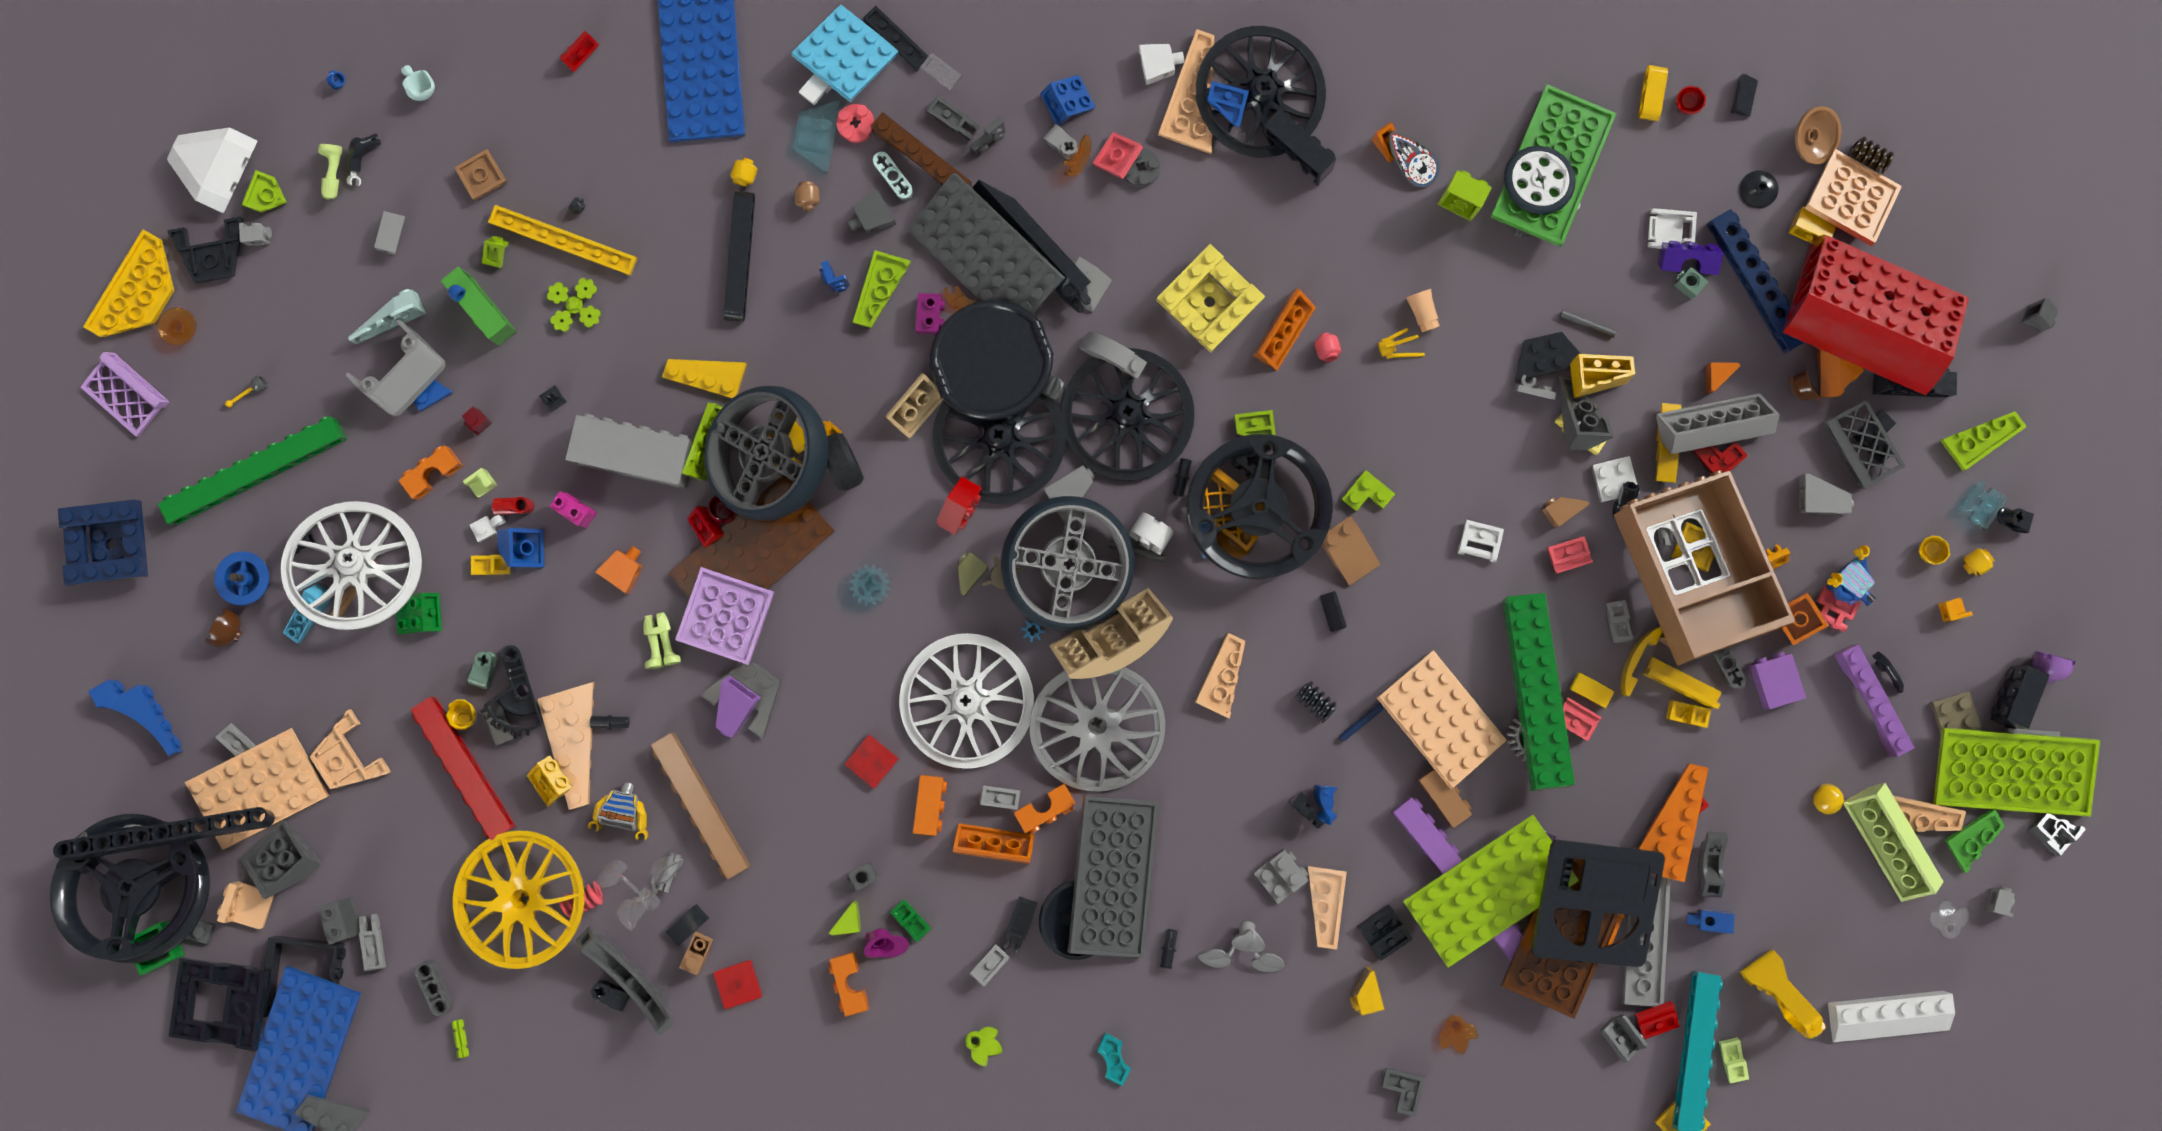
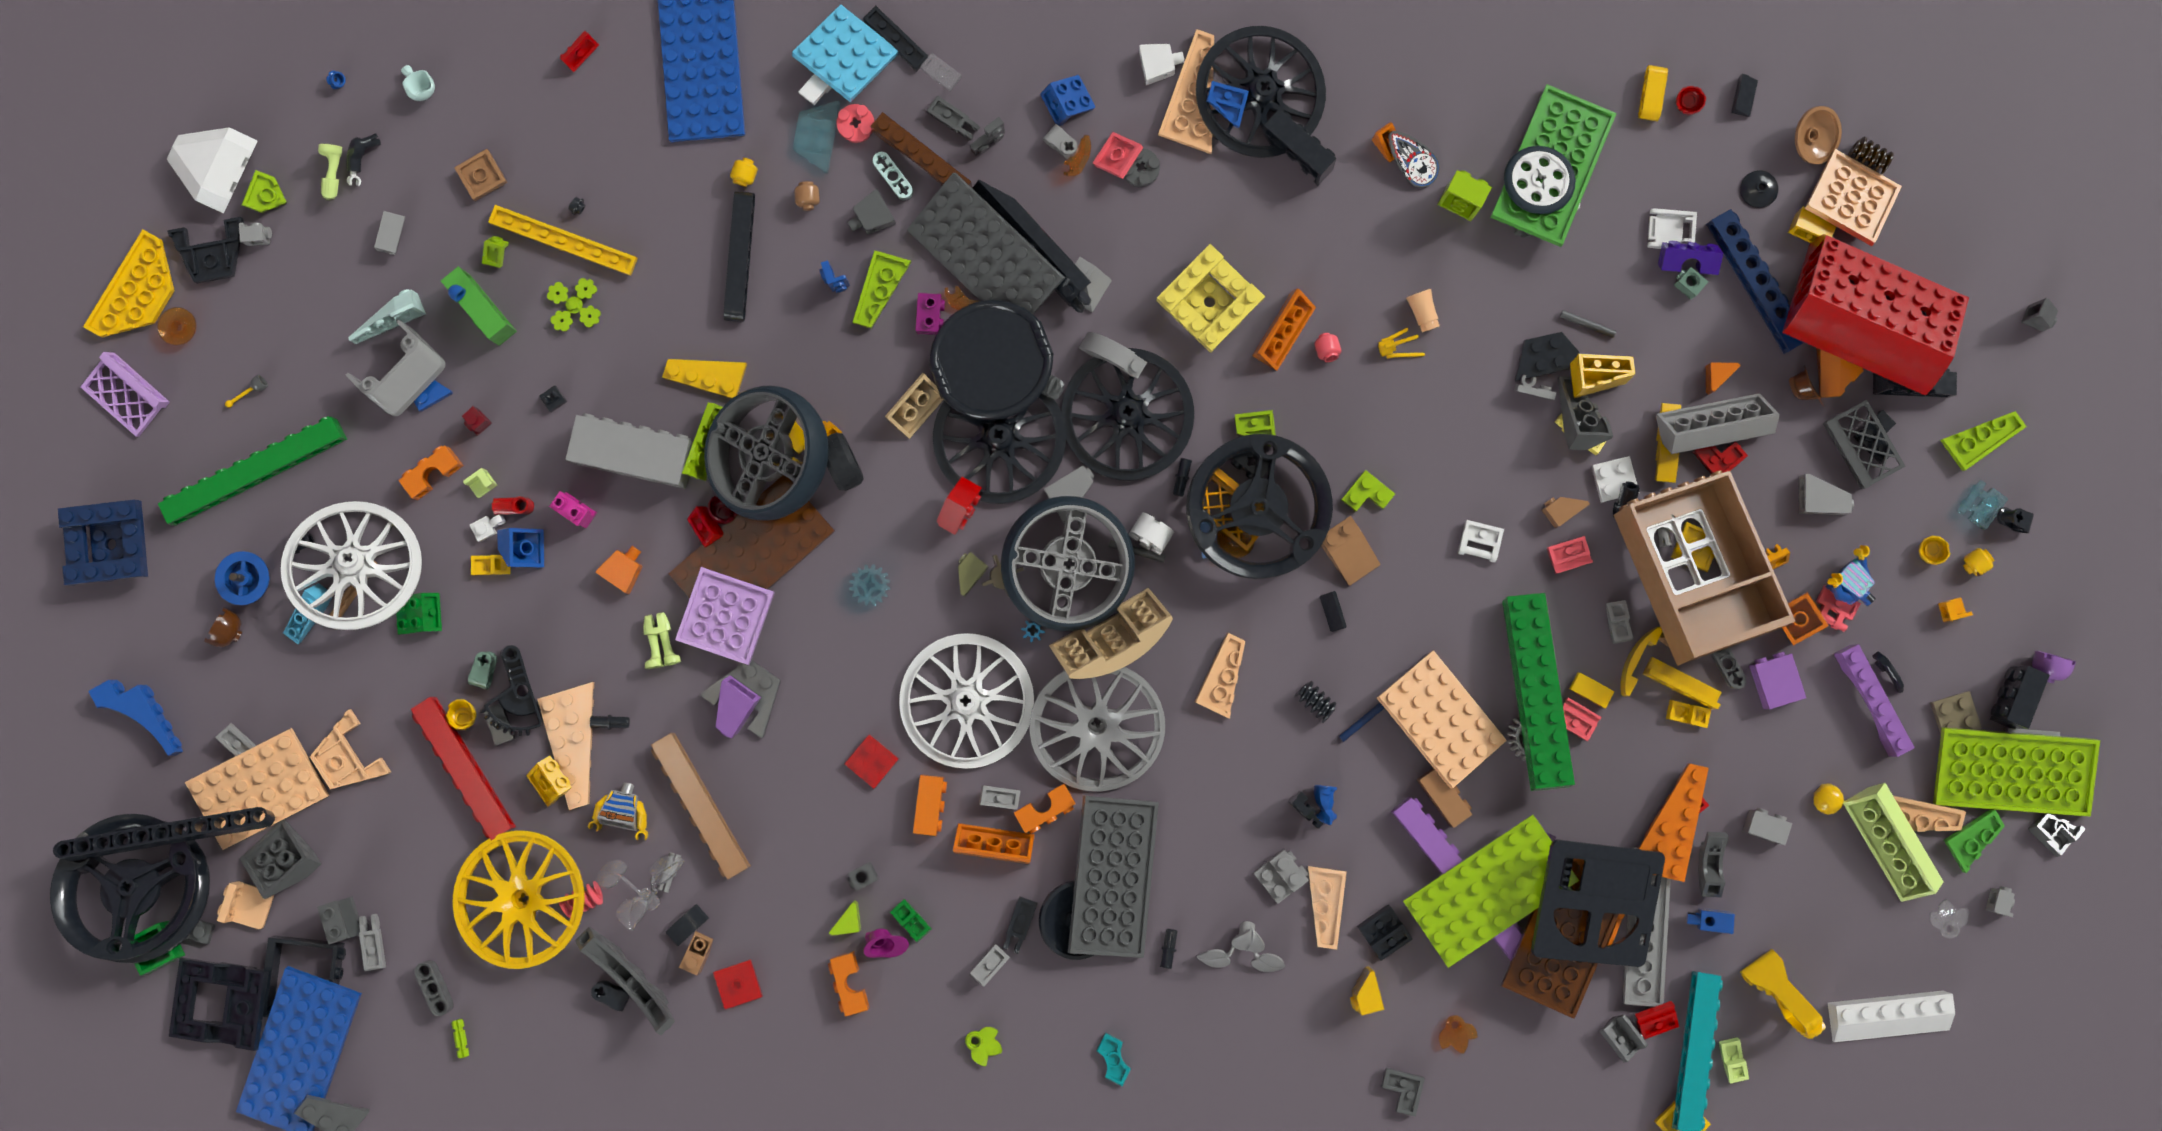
(1767, 827): none -> light grey brick

